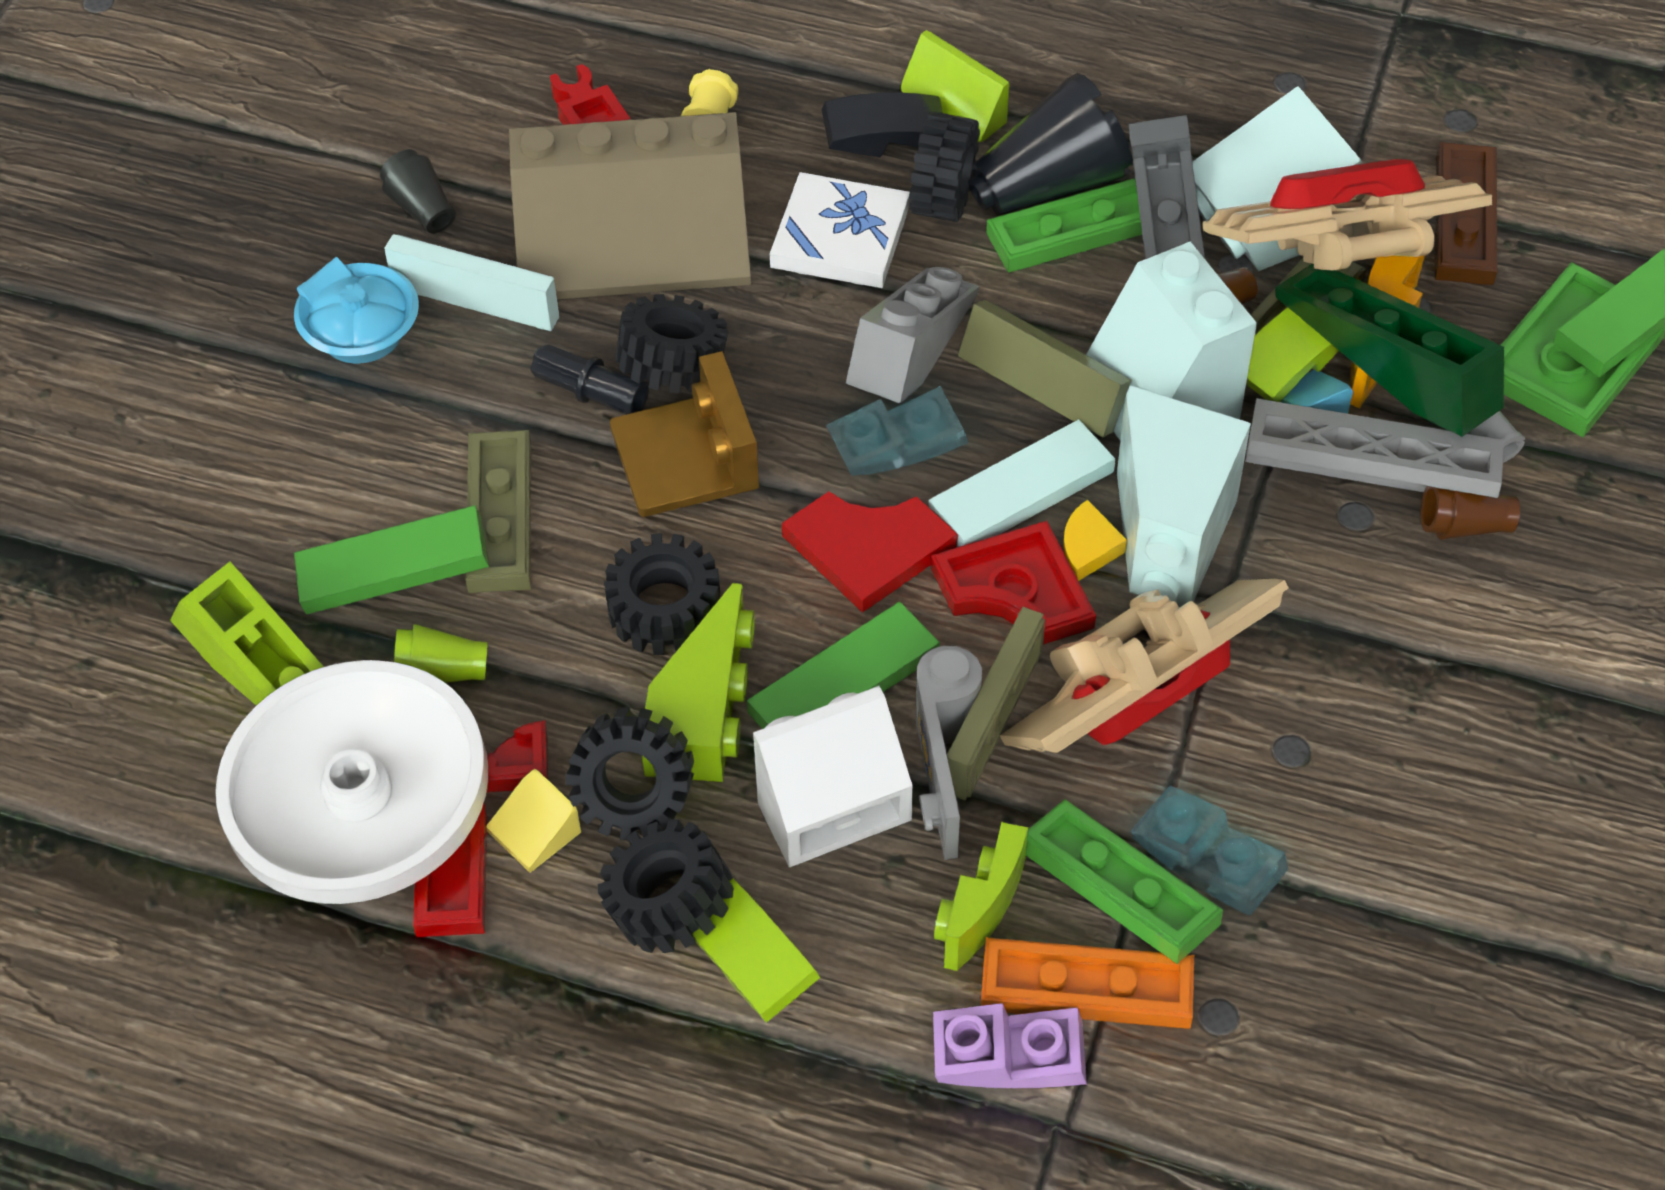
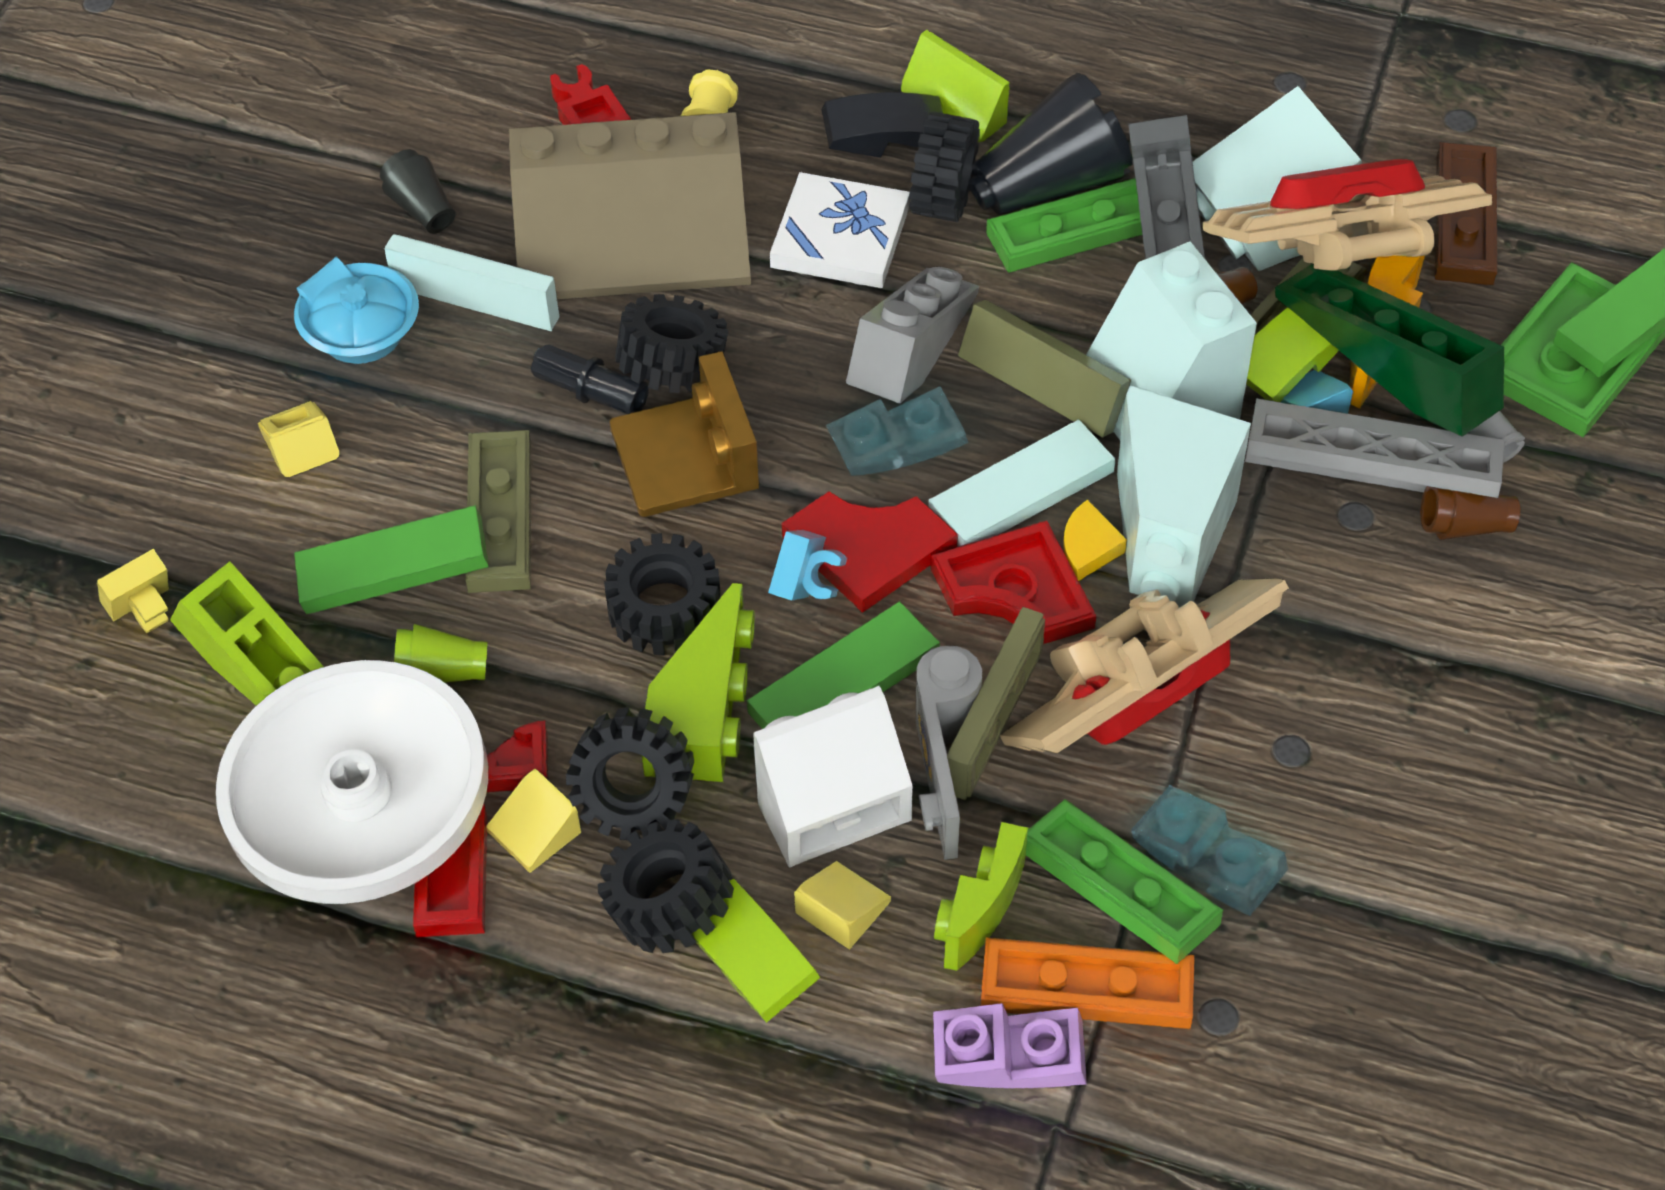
(137, 589): none -> light yellow tile
(299, 438): none -> light yellow slope
(799, 564): none -> medium azure tile
(840, 903): none -> light yellow slope

